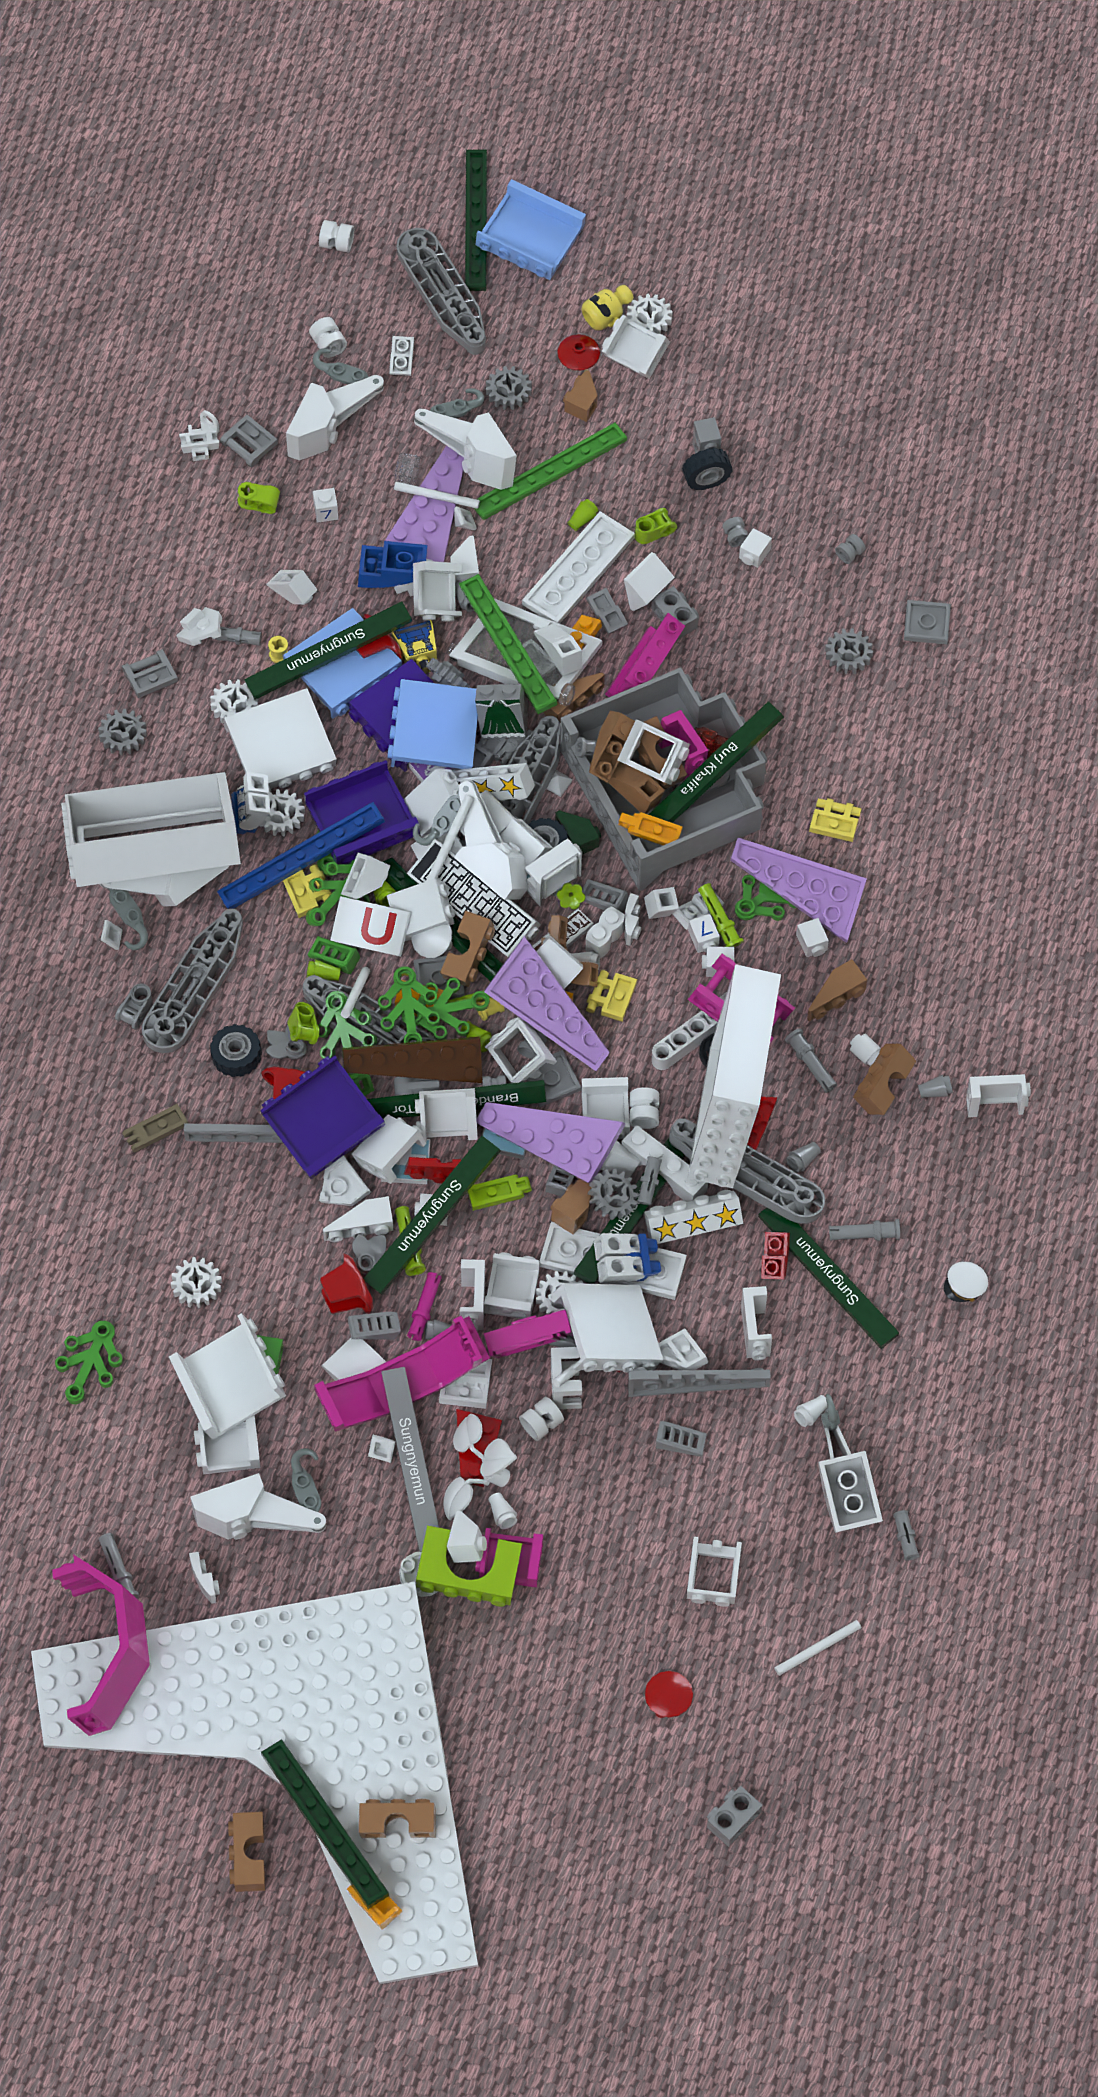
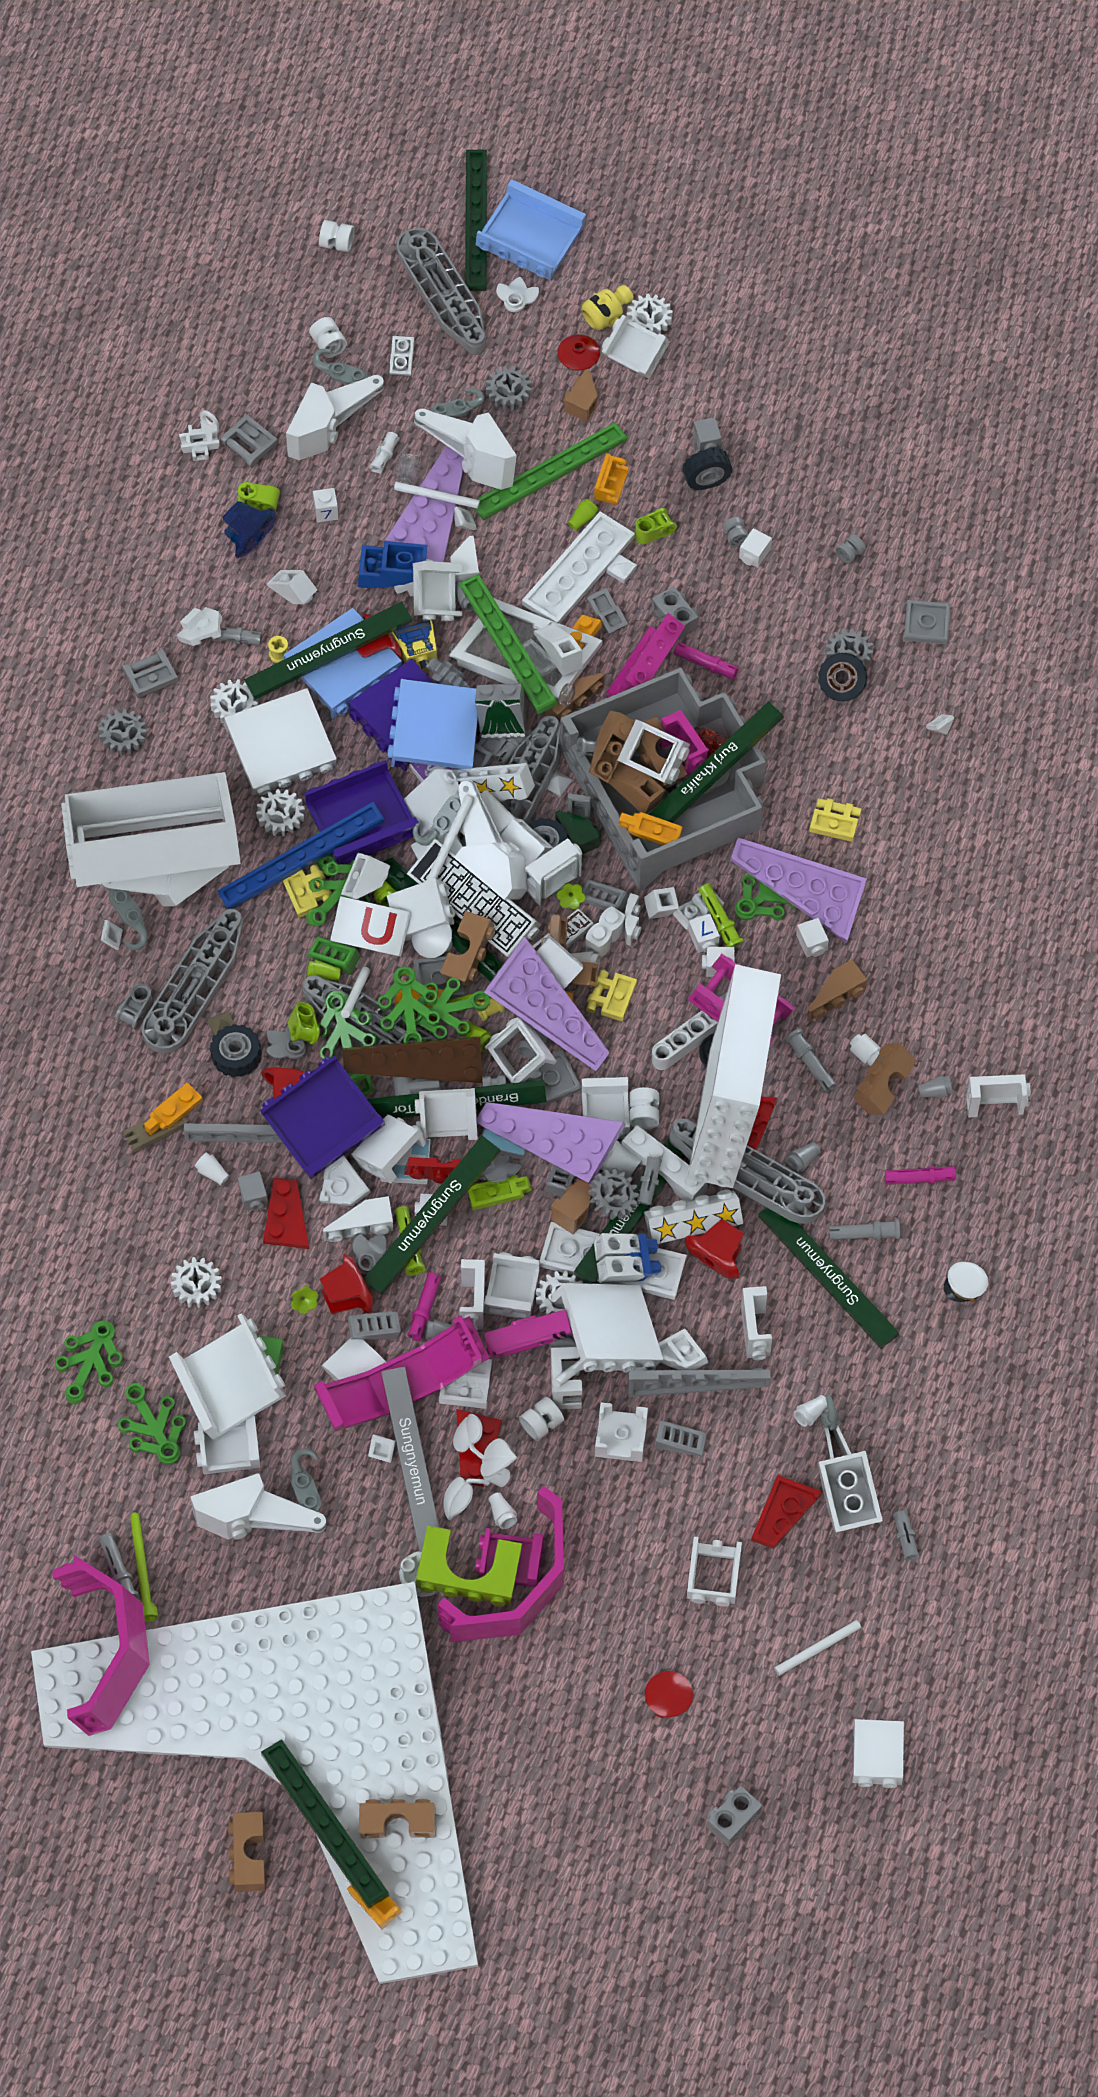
(150, 1610): none -> lime piece
(153, 1427): none -> bright green plant
(173, 1109): none -> light orange hinge
(204, 1580): white slope -> none
(211, 1168): none -> white cone
(220, 1021): none -> dark tan slope
(247, 526): none -> clear blue piece
(249, 803): white hips -> none
(252, 1191): none -> light grey brick
(285, 1216): none -> red wing
(304, 1300): none -> lime plant
(384, 452): none -> white pin
(465, 1540): white slope -> none
(500, 1169): none -> light grey plate
(513, 1622): none -> dark pink panel
(517, 293): none -> white plate
(579, 805): none -> light grey slope
(611, 479): none -> light orange hinge
(621, 568): none -> white tile
(621, 1433): none -> white panel
(646, 581): white slope -> none
(714, 664): none -> dark pink pin
(717, 1248): none -> red piece
(775, 1255): slope -> none
(783, 1509): none -> red wing
(828, 677): none -> black wheel
(878, 1753): none -> white panel
(930, 1174): none -> dark pink pin
(941, 724): none -> white slope

